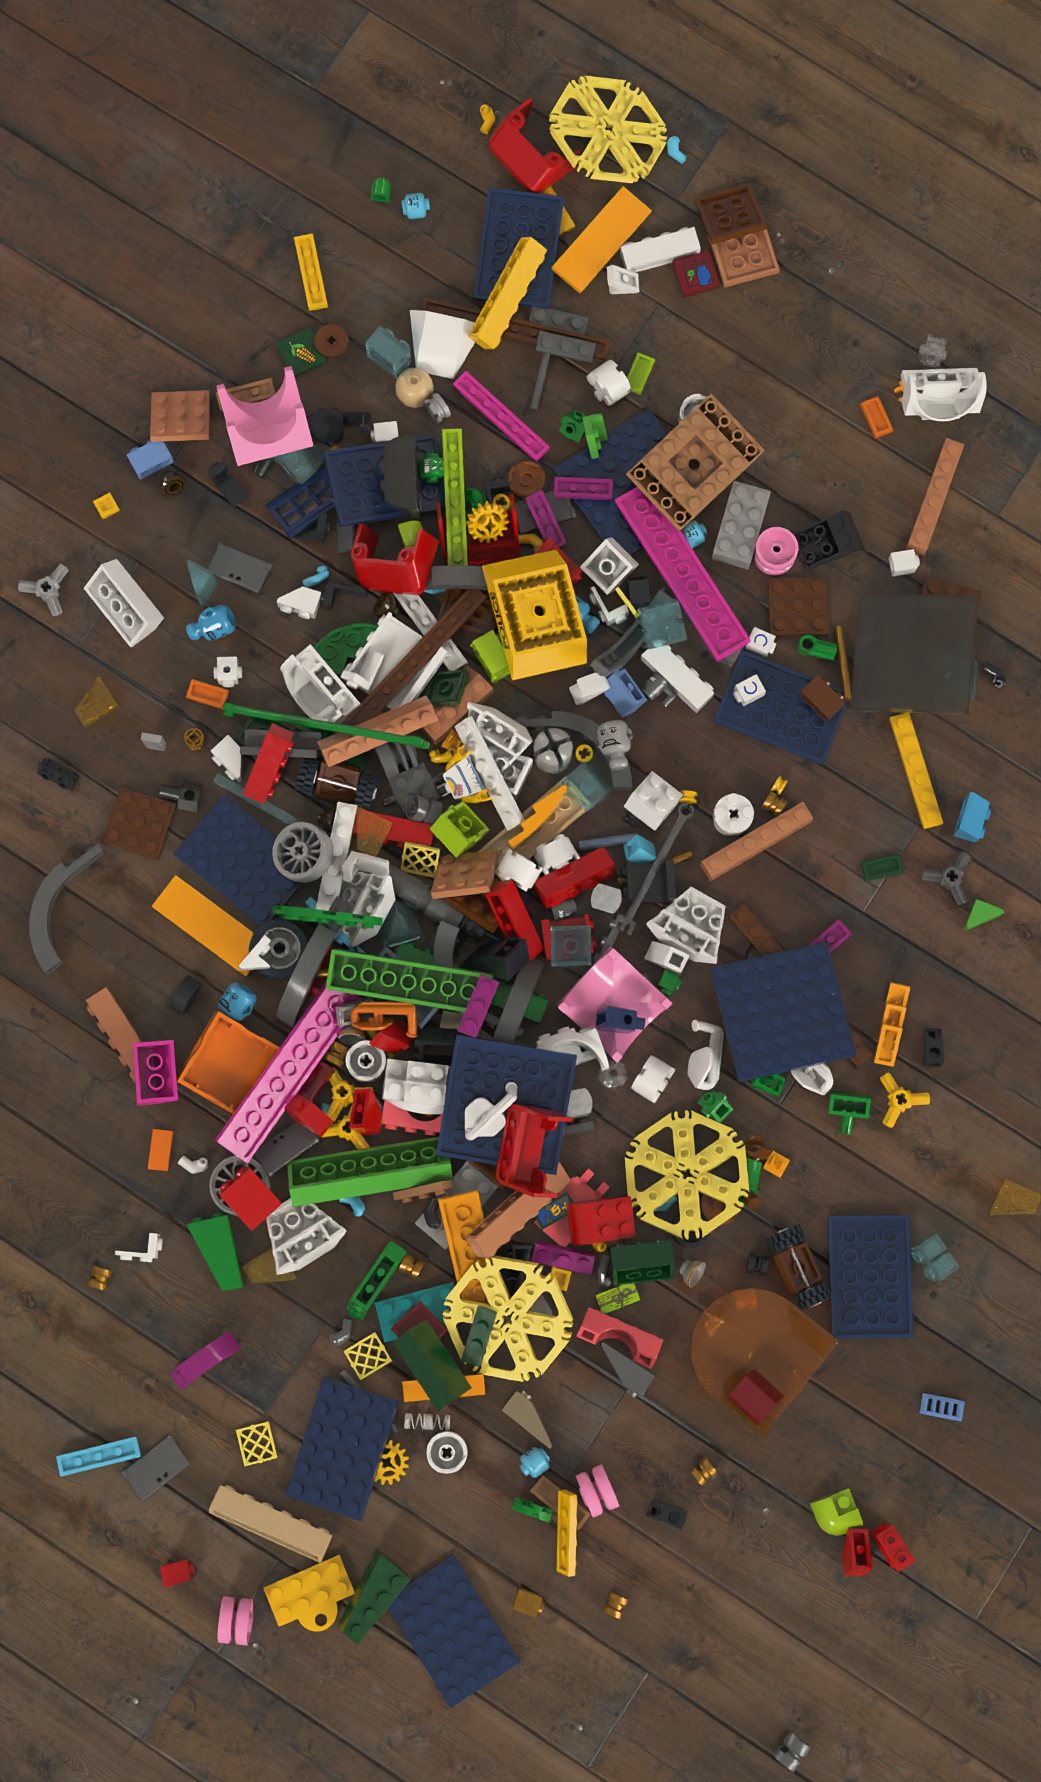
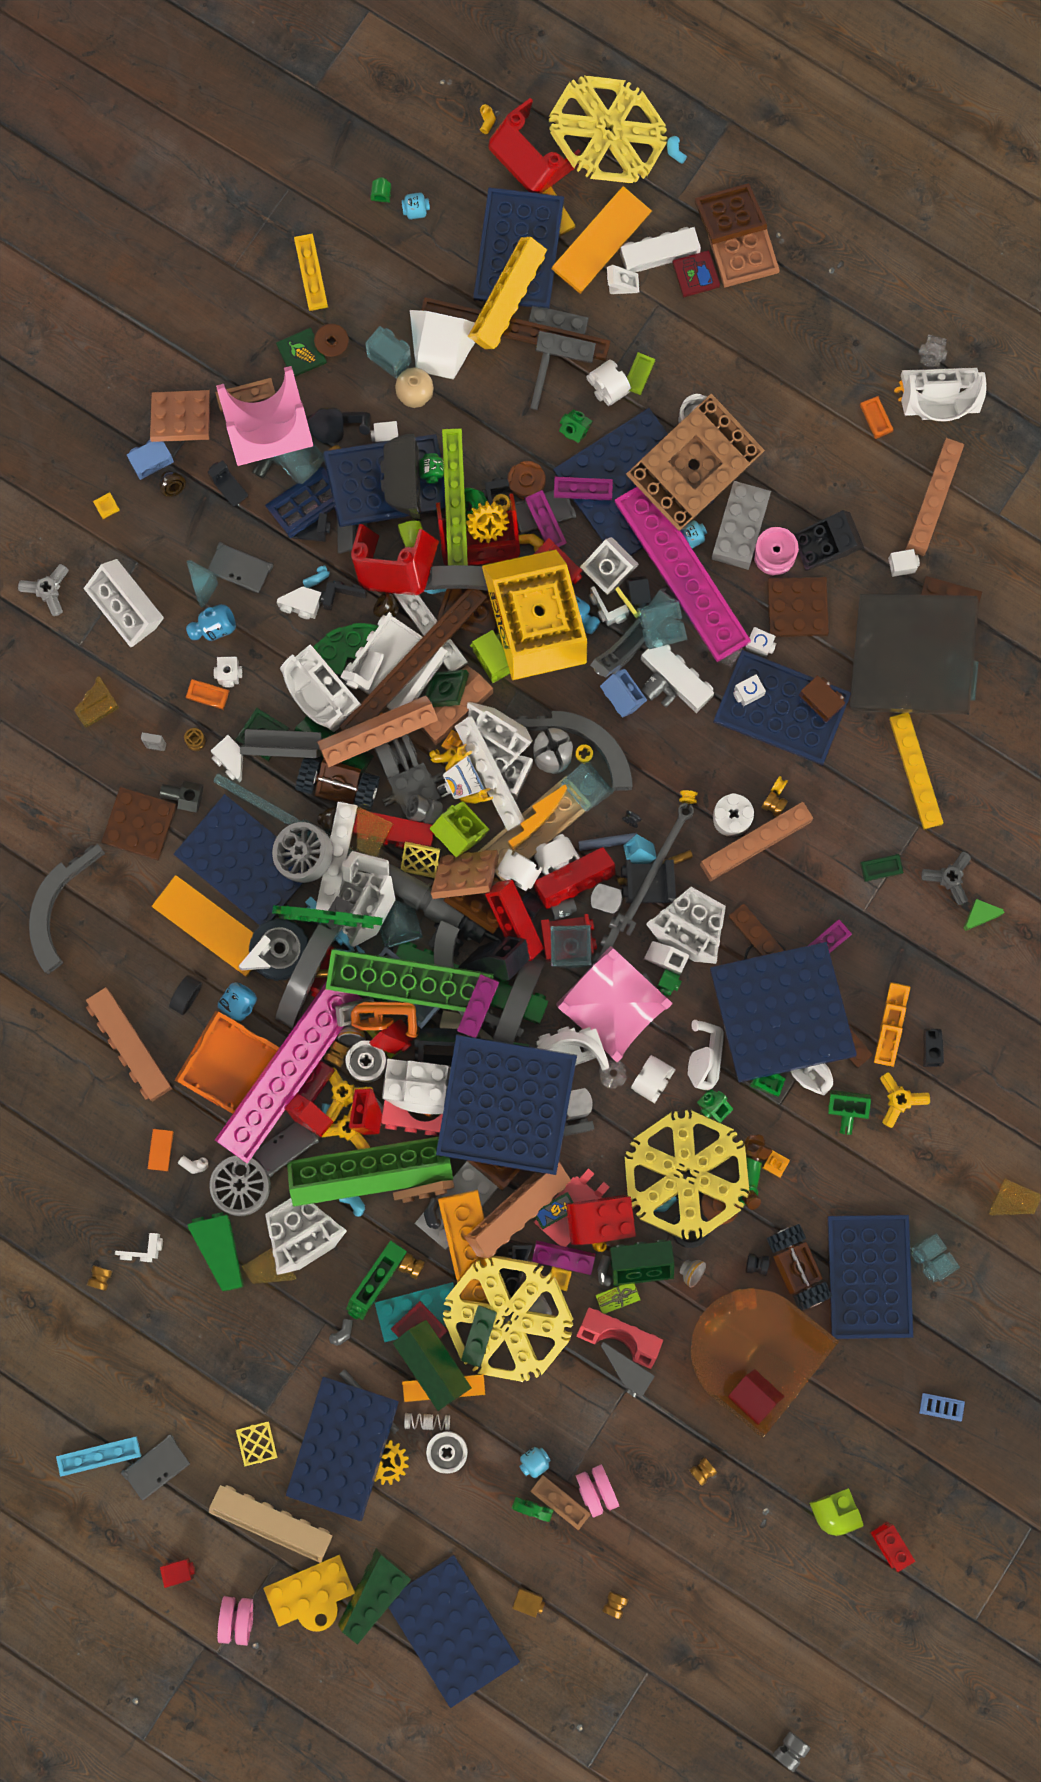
(50, 771): black hinge -> none
(155, 1072): dark pink slope -> none
(205, 1360): magenta arch -> none
(231, 709): green hinge -> none
(249, 1197): red panel -> none
(268, 763): red brick -> none
(375, 1368): light yellow window -> none
(437, 408): light grey wheel -> none
(486, 1119): white piece -> none
(501, 416): dark pink plate -> none
(523, 1147): red windscreen -> none
(524, 1413): dark tan slope -> none
(566, 1532): yellow plate -> none
(588, 688): white slope -> none
(595, 433): bright green bracket -> none
(614, 741): light grey piece -> none
(618, 1020): dark blue torso -> none
(653, 800): white brick -> none
(667, 1514): black leg -> none
(819, 648): green piece -> none
(843, 663): pearl gold bar -> none
(857, 1553): red slope -> none
(972, 817): dark azure slope -> none
(997, 675): black arm -> none

